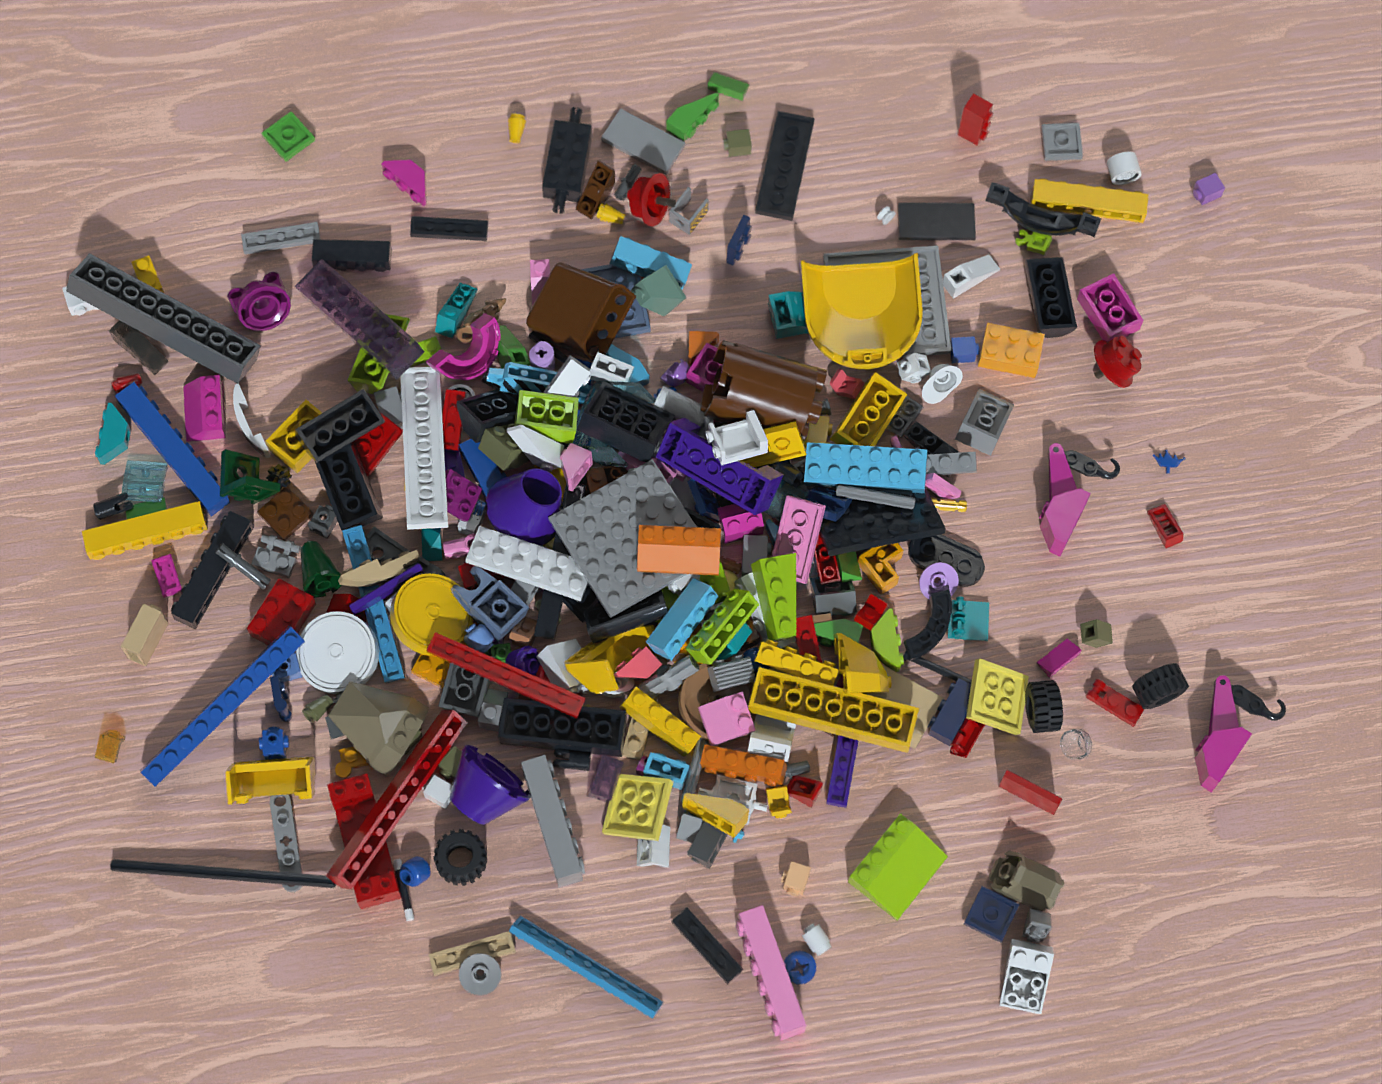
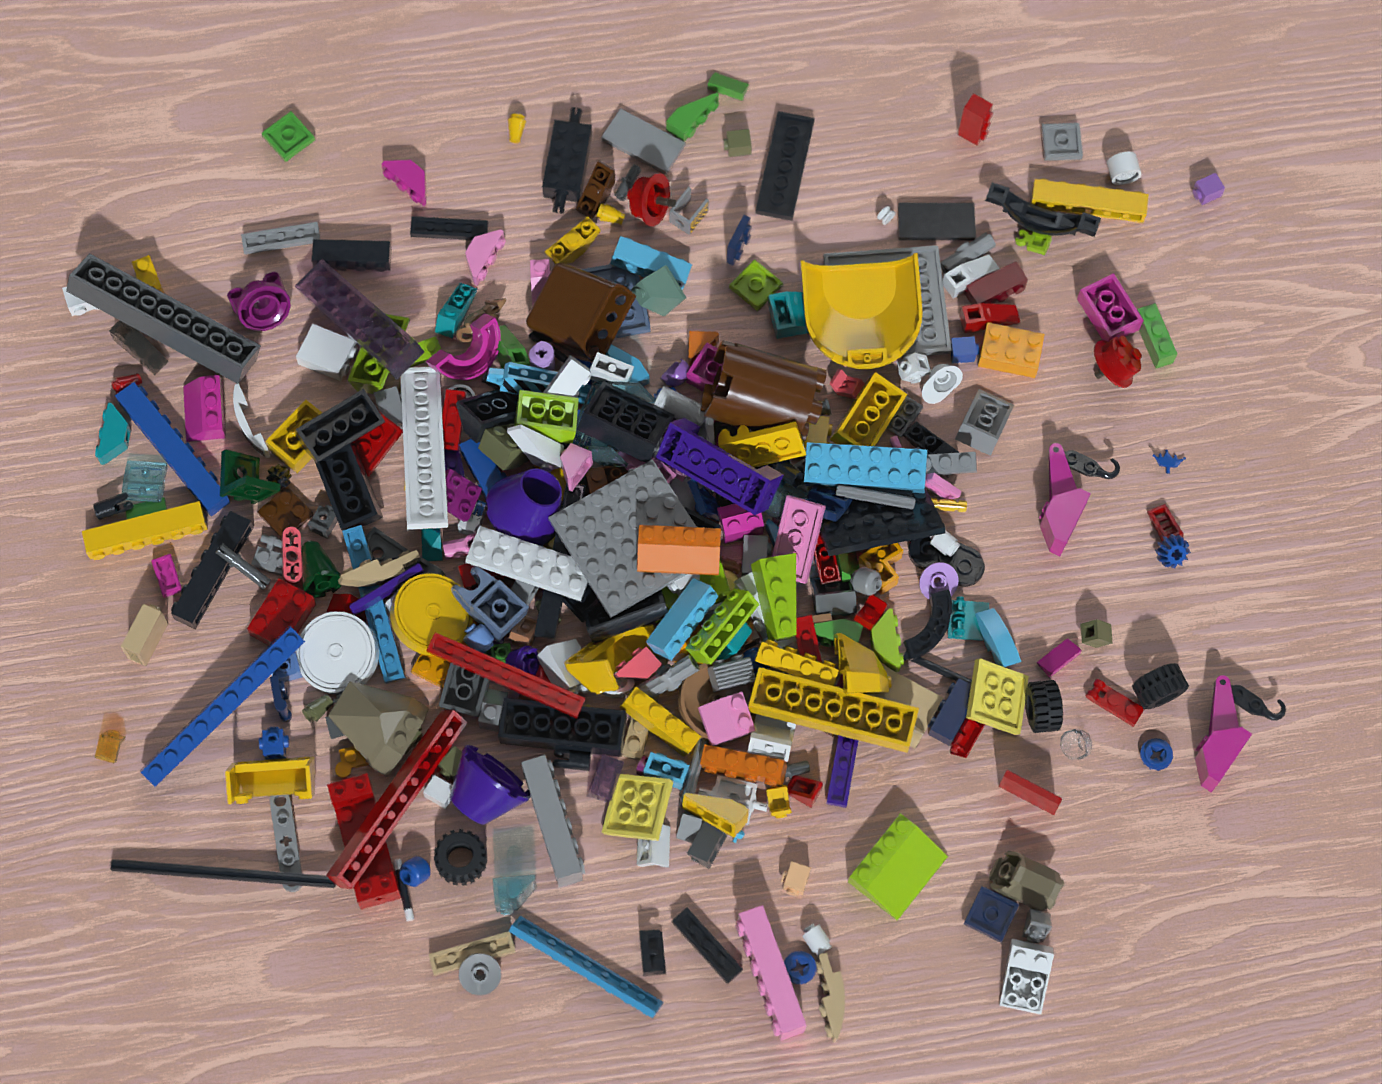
(297, 570): none -> coral beam
(327, 352): none -> white brick
(483, 253): none -> bright pink slope
(512, 892): none -> clear light blue slope
(574, 243): none -> yellow slope
(652, 952): none -> black hinge
(738, 439): white panel -> none
(755, 285): none -> lime tile
(834, 1004): none -> tan slope
(866, 581): none -> light grey head
(945, 543): none -> white brick
(969, 252): none -> light grey piece
(976, 316): none -> red slope
(997, 285): none -> dark red brick
(997, 638): none -> medium azure slope
(1050, 296): black brick -> none
(1156, 337): none -> bright green brick
(1157, 745): none -> blue gear
(1172, 551): none -> blue gear

